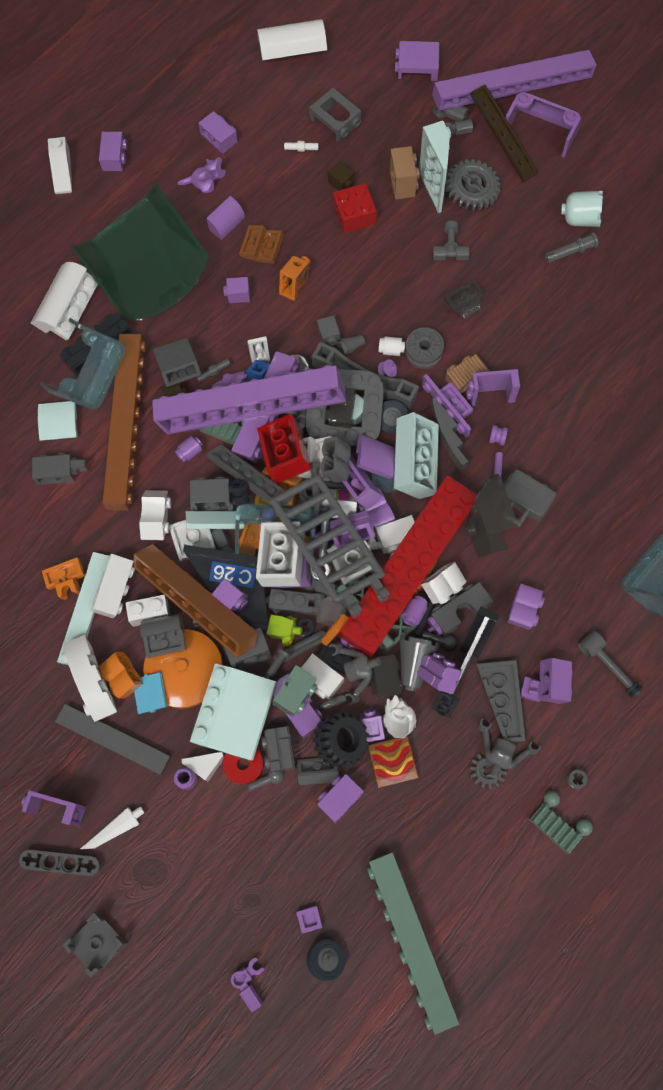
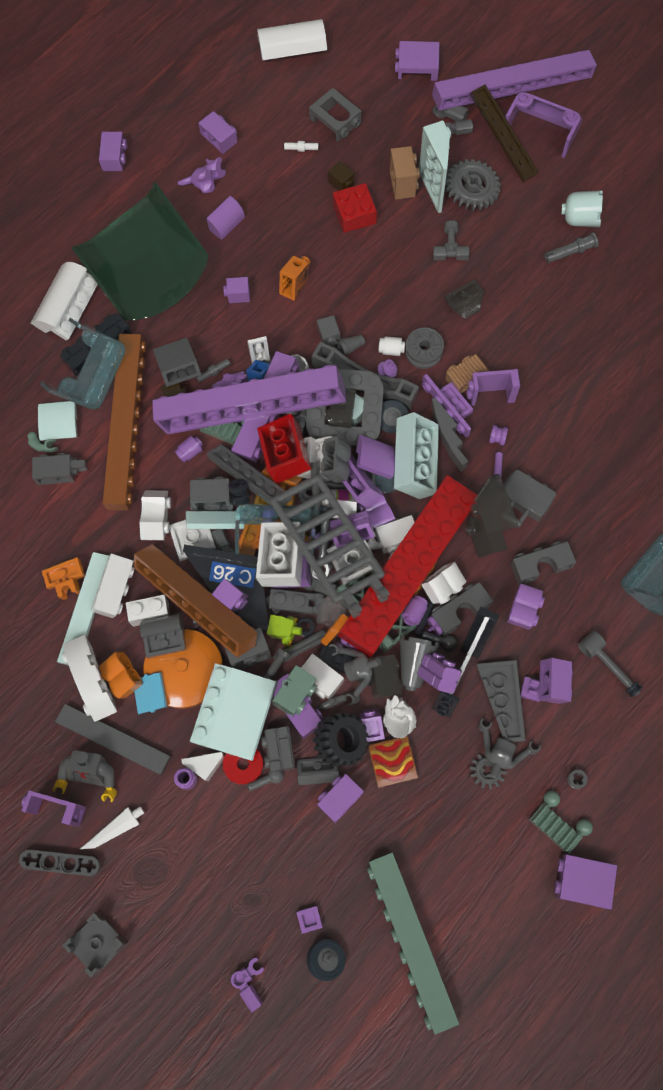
(35, 443): none -> sand green piece
(60, 165): white slope -> none
(88, 769): none -> dark grey torso
(261, 244): dark orange slope -> none
(557, 556): none -> dark grey arch
(585, 881): none -> medium lavender brick

